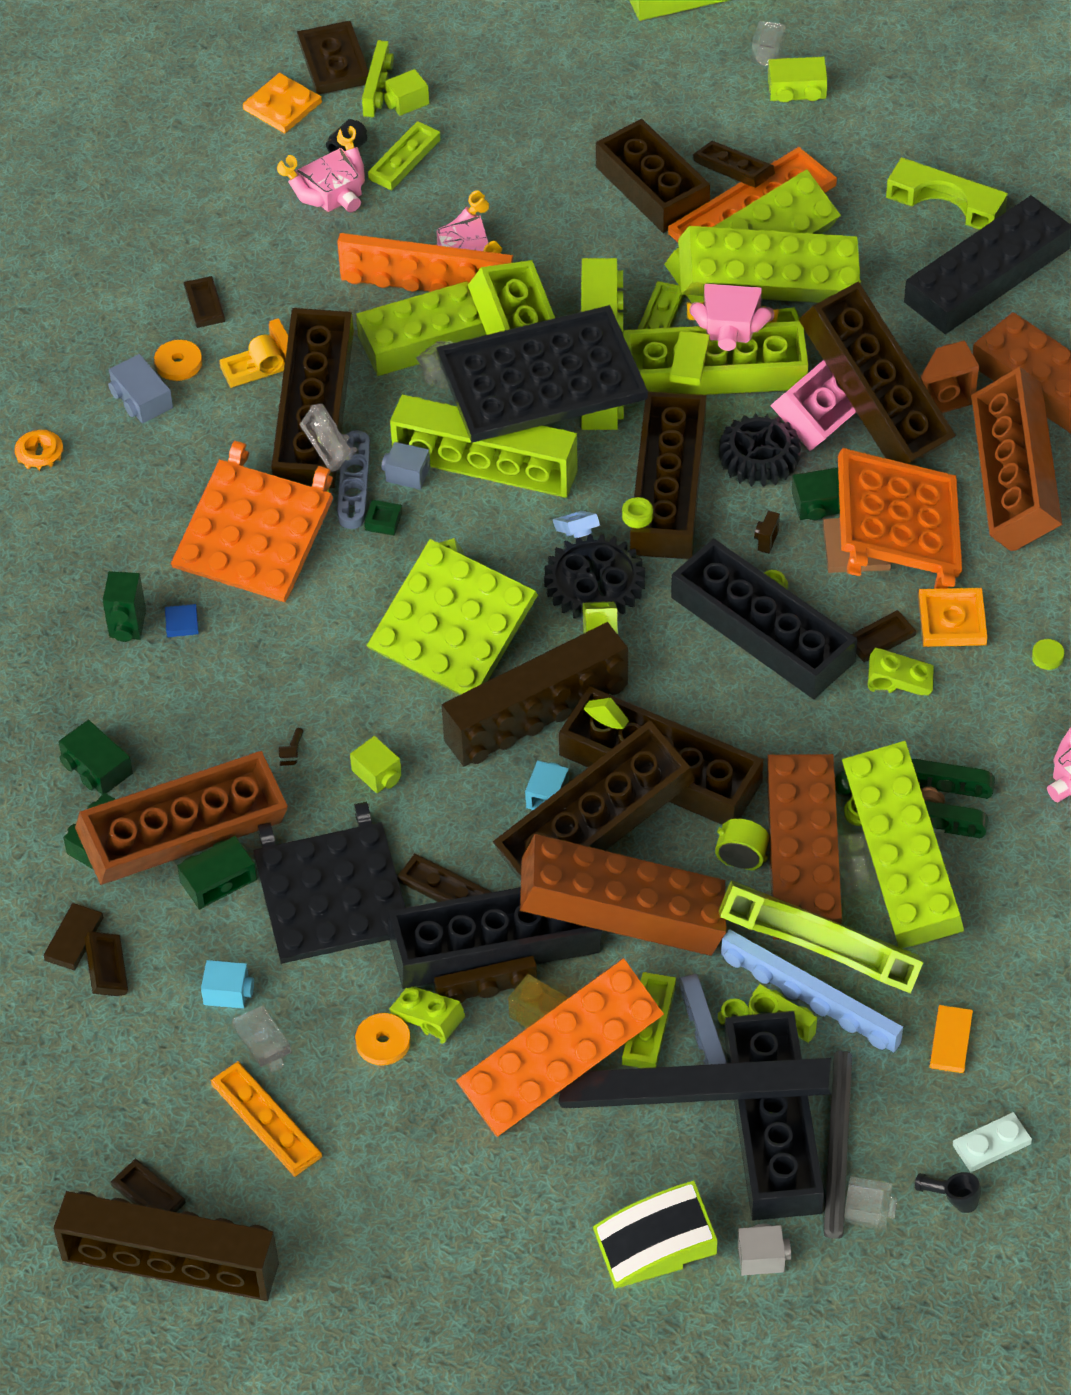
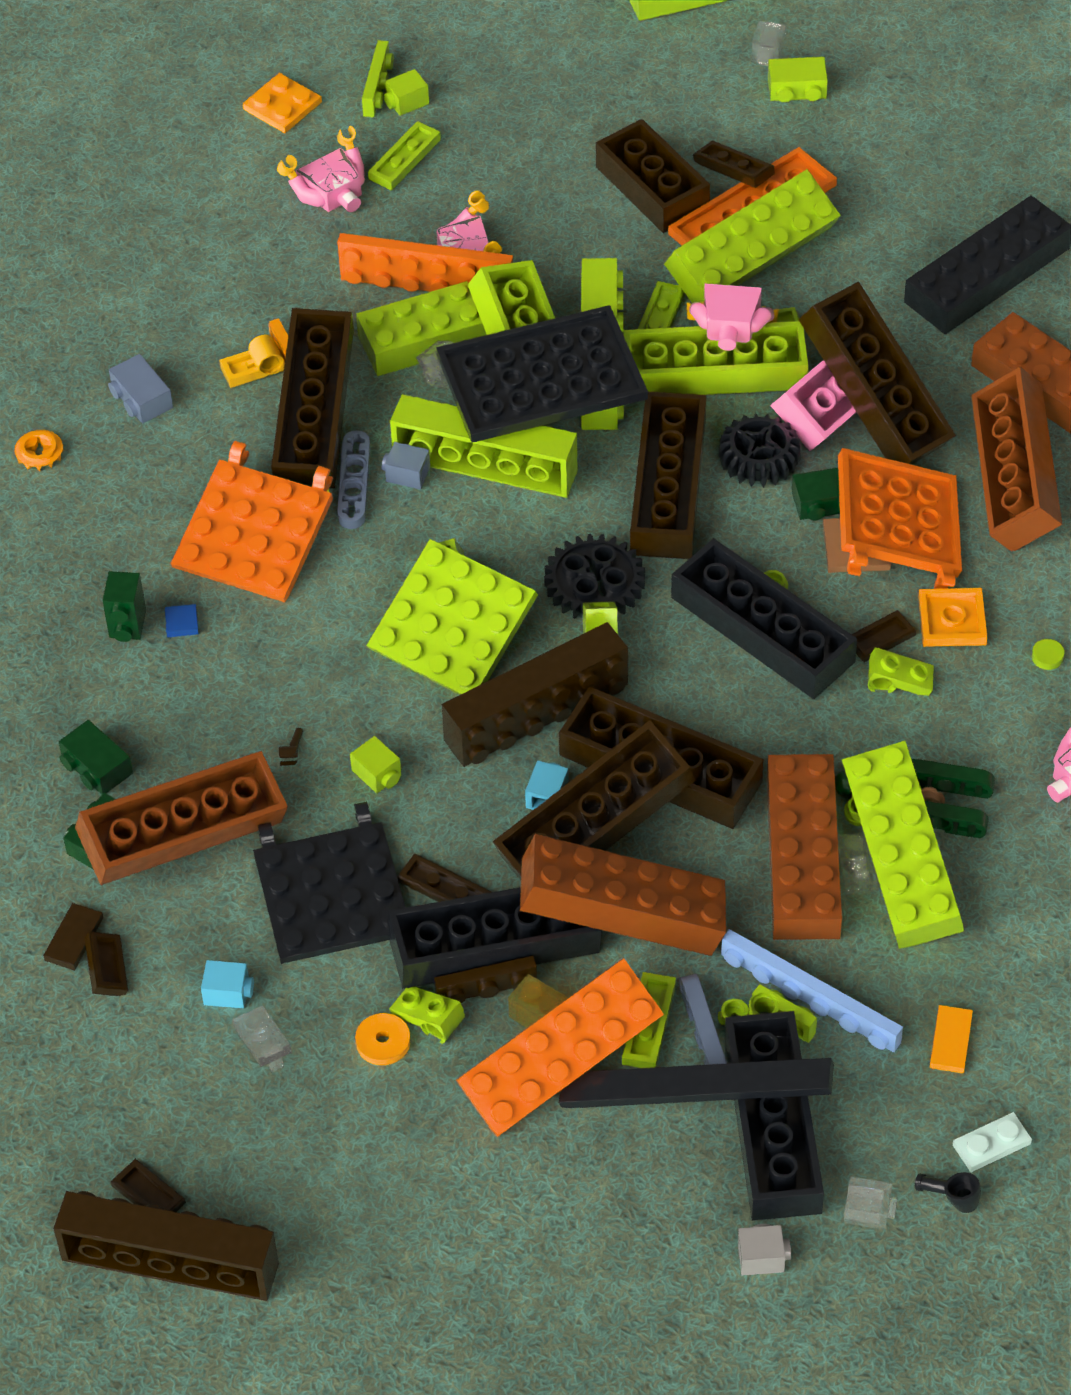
(181, 370): light orange piece -> none
(204, 302): dark brown tile -> none
(216, 872): dark green brick -> none
(266, 1118): light orange tile -> none
(326, 437): clear plate -> none
(333, 57): dark brown plate -> none
(360, 138): black brick -> none
(383, 517): dark green plate -> none
(576, 523): light blue plate -> none
(607, 713): lime tile -> none
(637, 512): lime tile -> none
(656, 1235): slope -> none
(689, 358): lime tile -> none
(742, 844): lime piece -> none
(767, 531): dark brown plate -> none
(781, 263): lime brick -> none
(796, 925): lime arch -> none
(838, 1145): dark grey axle -> none
(916, 182): lime arch -> none
(951, 376): dark orange slope -> none

